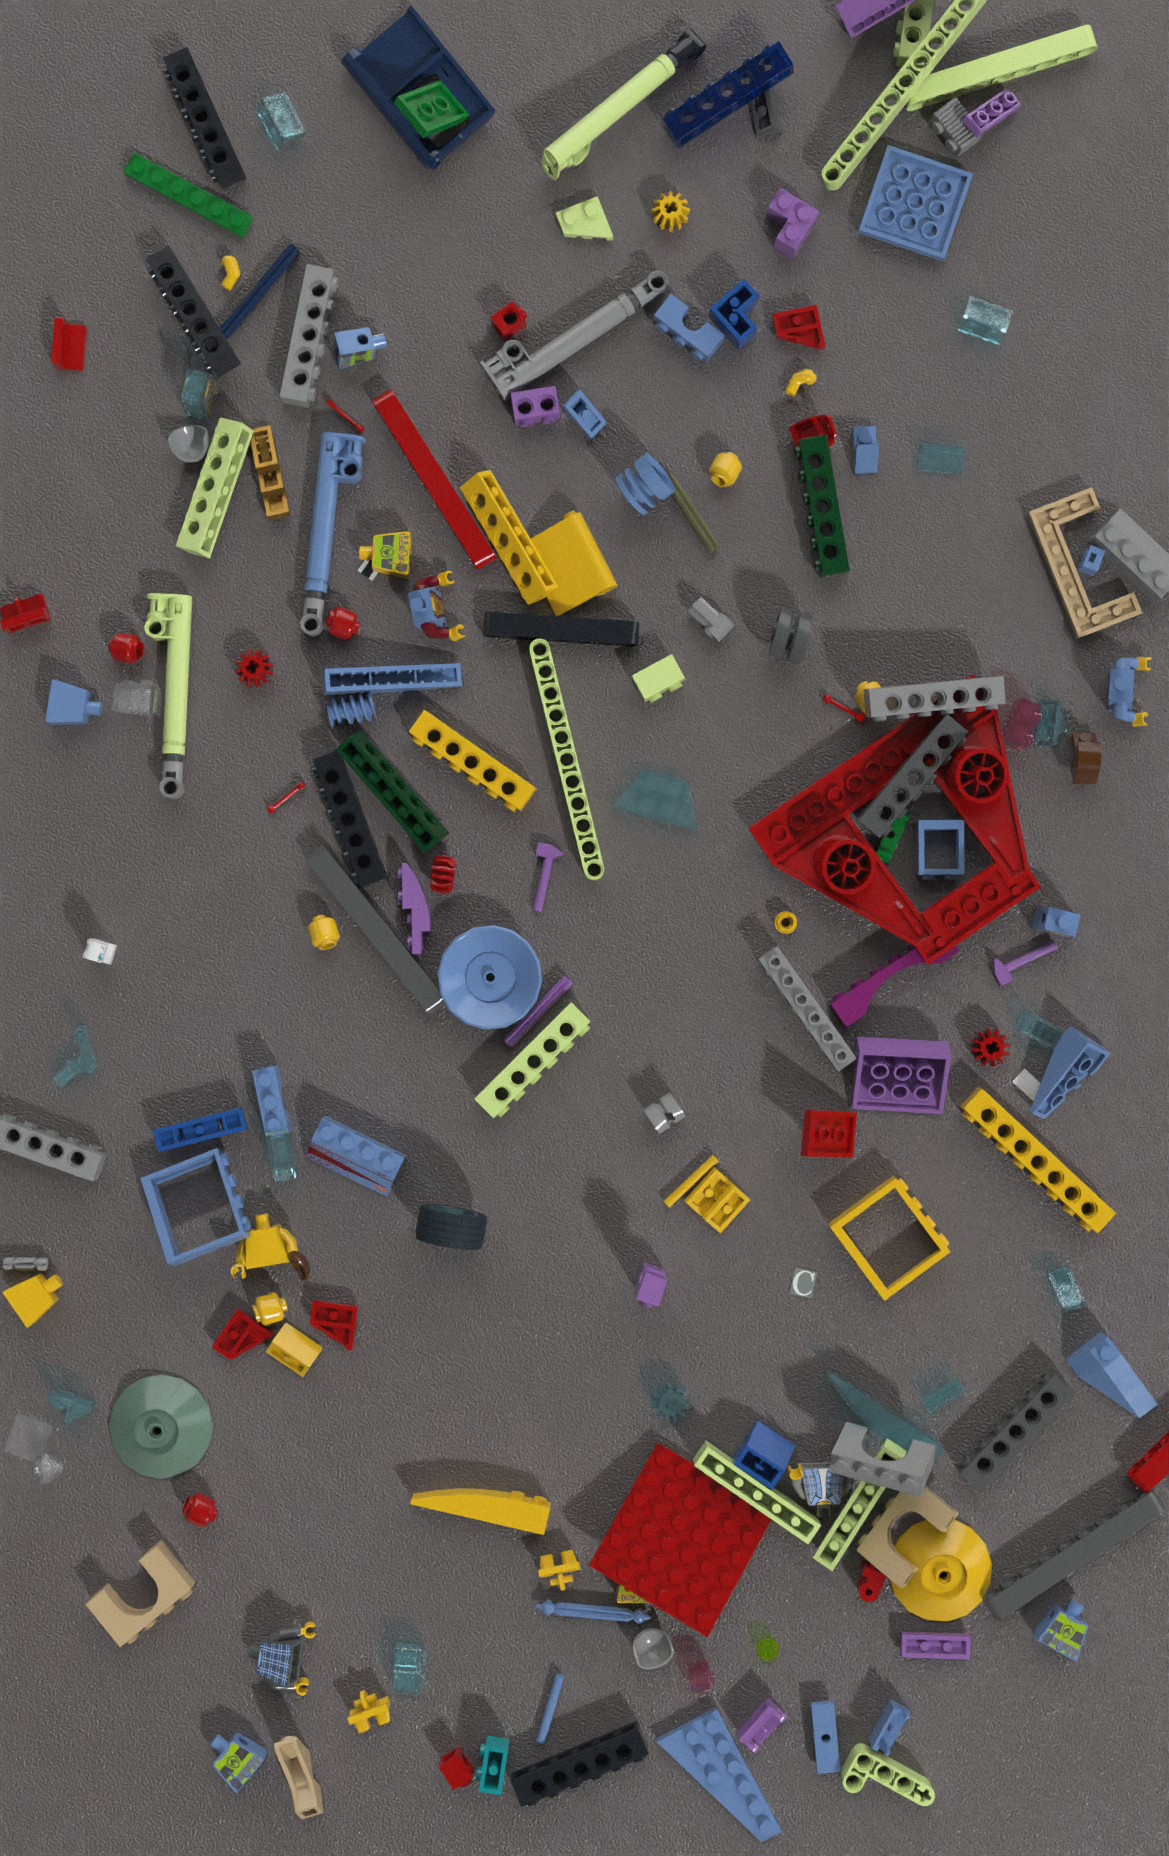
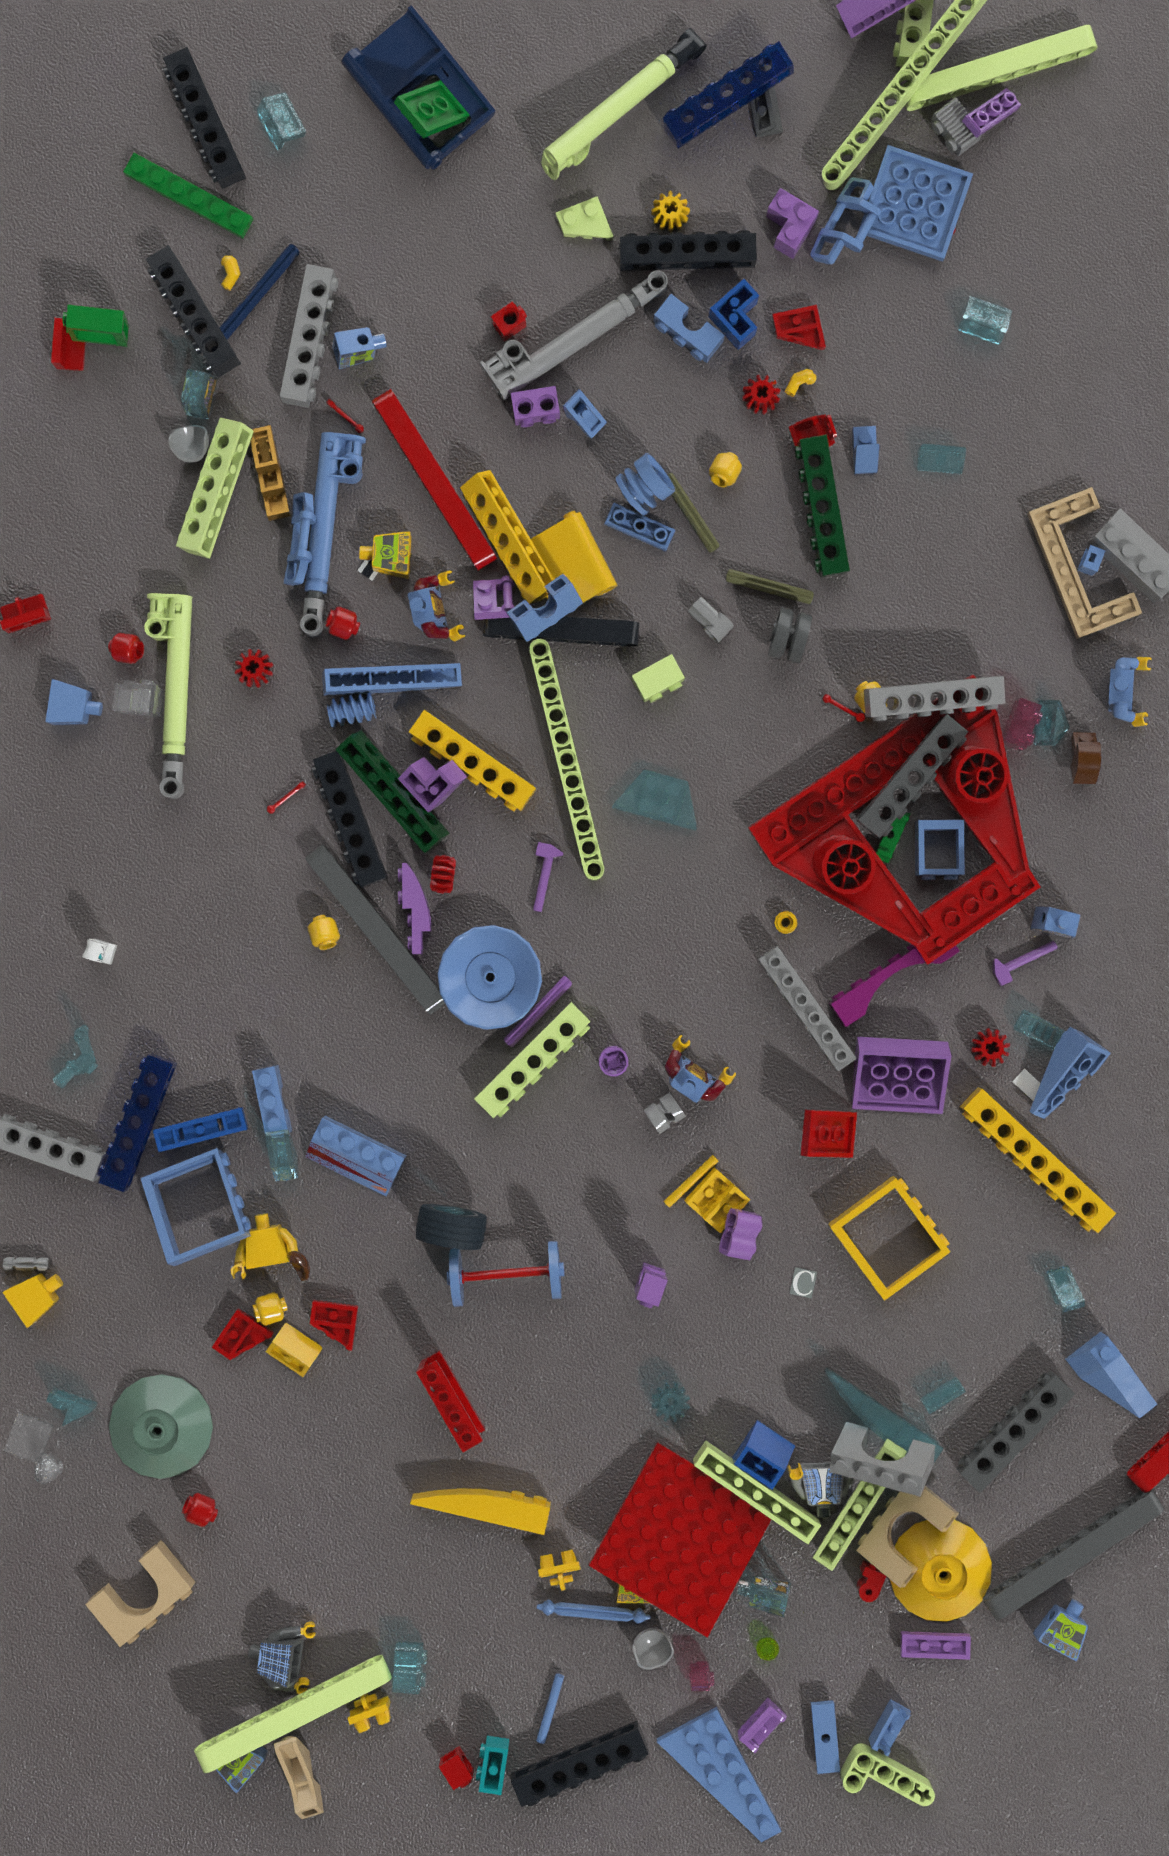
(96, 325): none -> green window
(108, 1173): none -> clear blue brick
(292, 1714): none -> yellowish green beam
(301, 523): none -> medium blue bar
(430, 785): none -> medium lavender brick
(451, 1400): none -> red window
(456, 1276): none -> medium blue piece
(486, 598): none -> medium lavender plate
(561, 601): none -> medium blue arch
(613, 1061): none -> medium lavender wheel
(652, 533): none -> medium blue tile
(677, 259): none -> black brick
(691, 1078): none -> torso
(740, 1234): none -> medium lavender brick
(763, 386): none -> red gear
(769, 586): none -> olive axle
(774, 1597): none -> clear light blue torso
(842, 239): none -> medium blue bar

